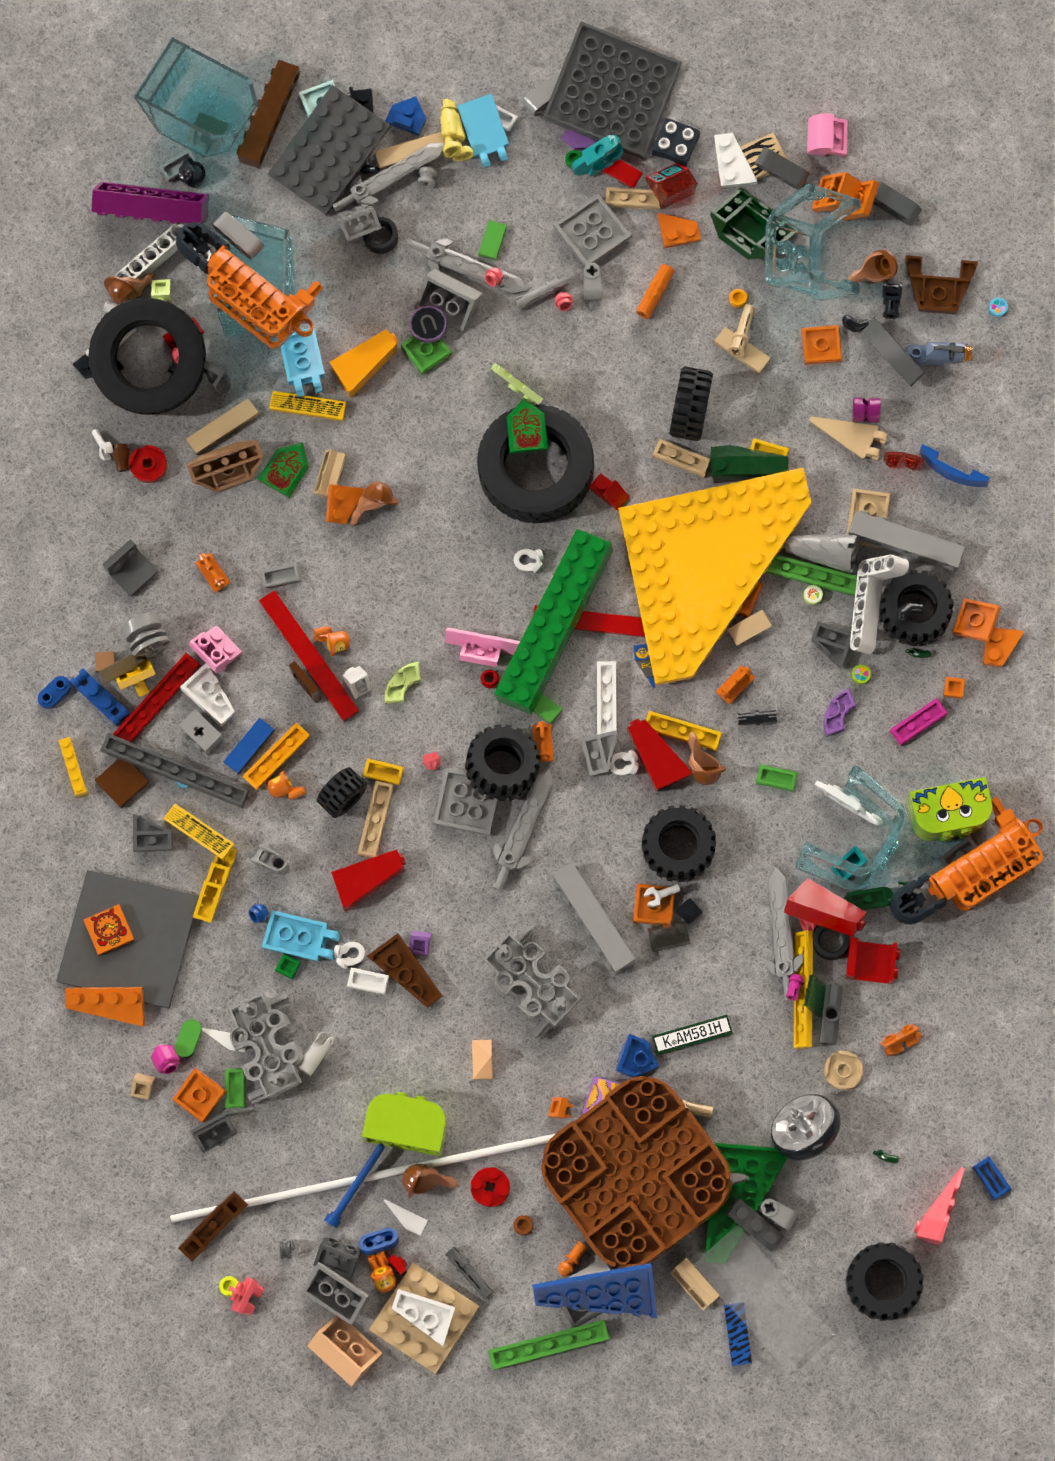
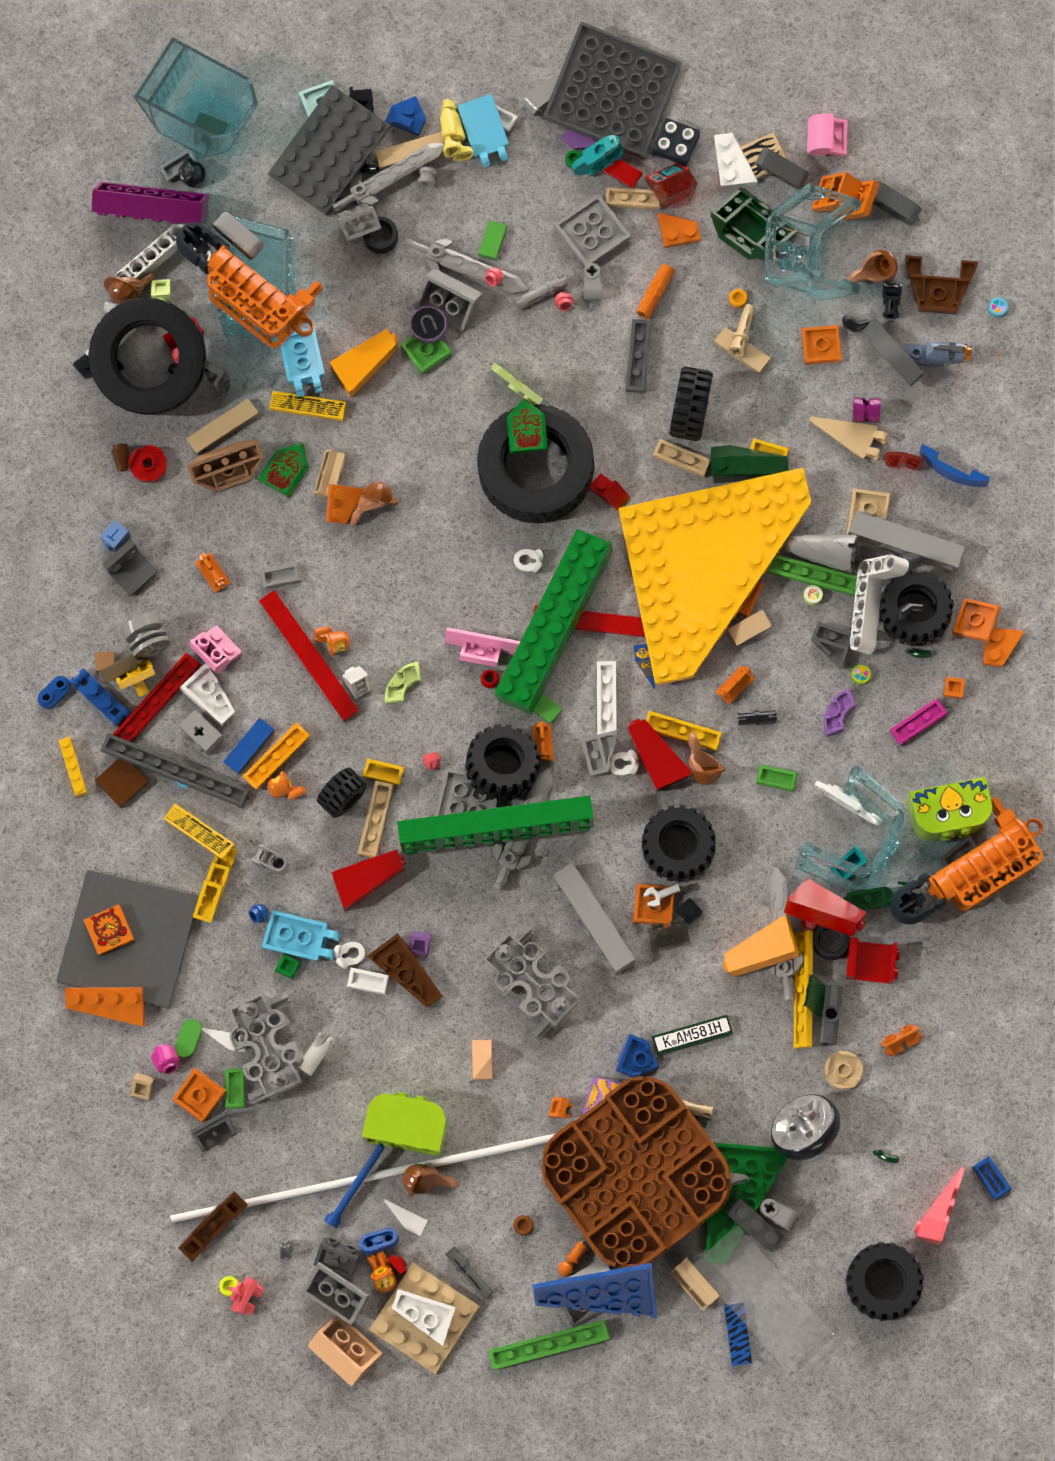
(105, 447): white bar -> none
(114, 537): none -> medium blue brick
(150, 836): dark grey wing -> none
(268, 114): reddish brown brick -> none
(305, 682): reddish brown tile -> none
(495, 824): none -> green brick
(501, 1189): red plate -> none
(638, 356): none -> dark grey plate
(763, 949): none -> light orange slope
(794, 986): dark pink pin -> none

